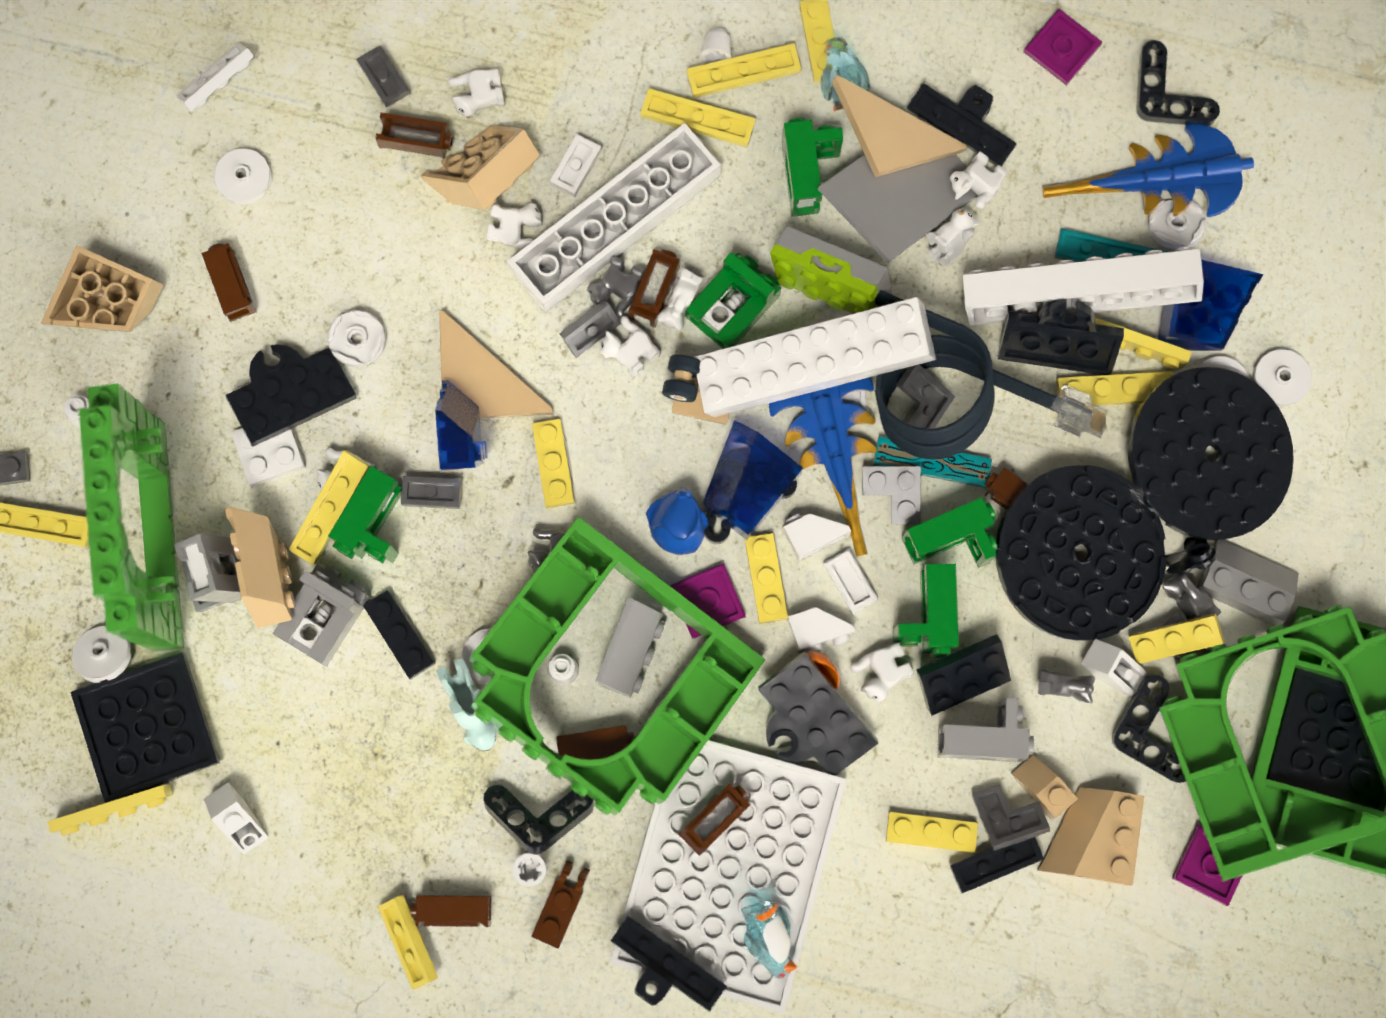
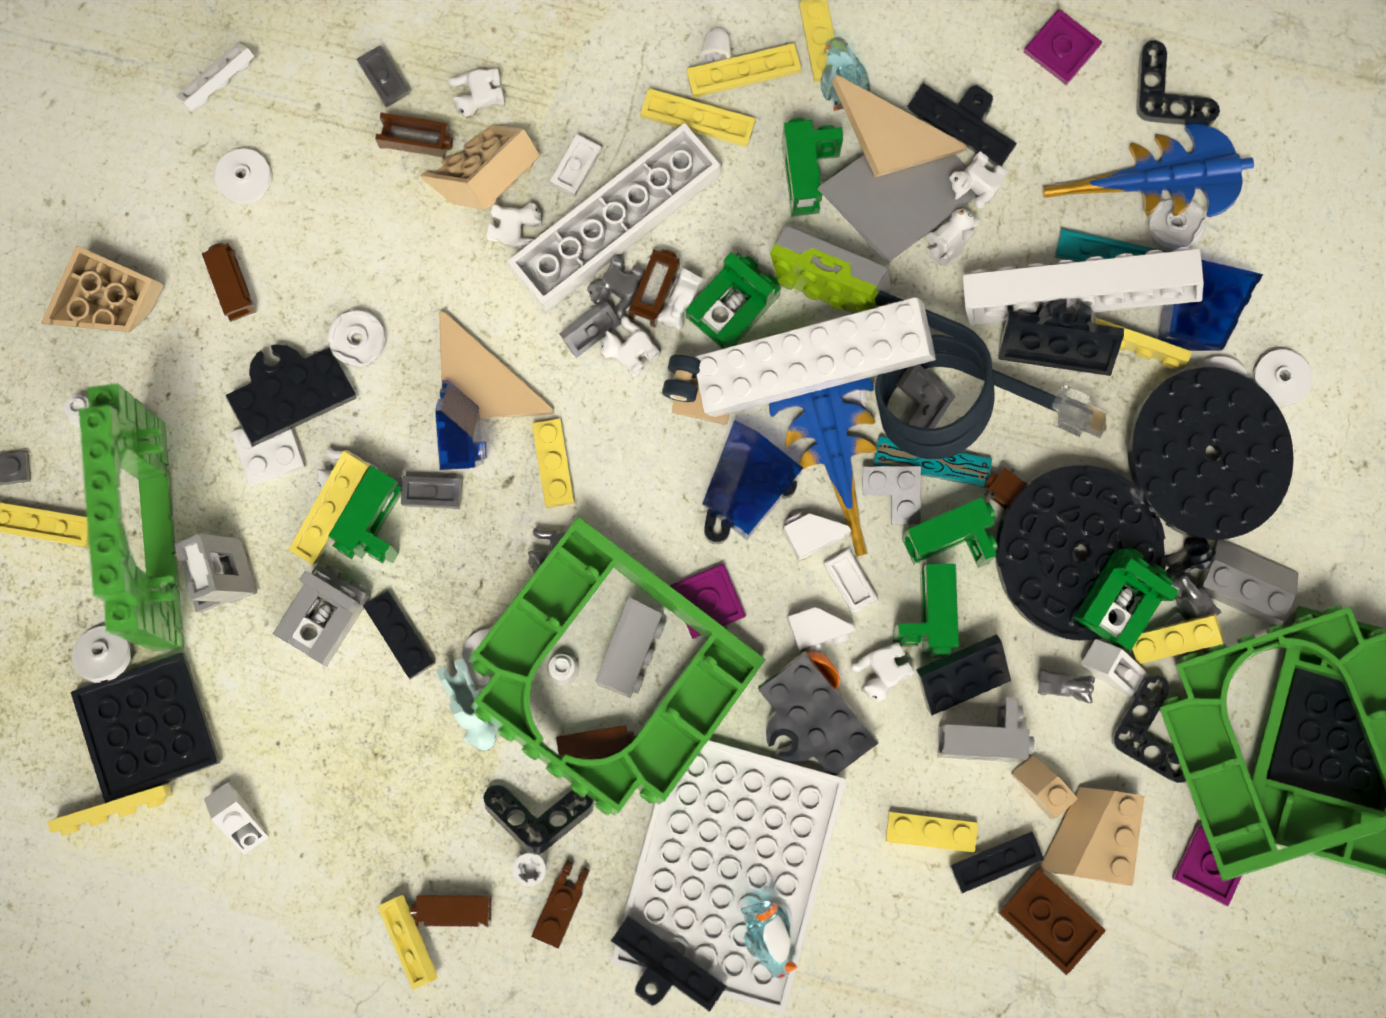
(261, 567): tan wedge -> none
(677, 522): blue helmet -> none
(715, 818): reddish brown window -> none
(766, 578): light yellow plate -> none
(1008, 826): flat silver plate -> none
(1051, 921): none -> reddish brown plate
(1116, 388): light yellow plate -> none
(1144, 580): none -> green brick

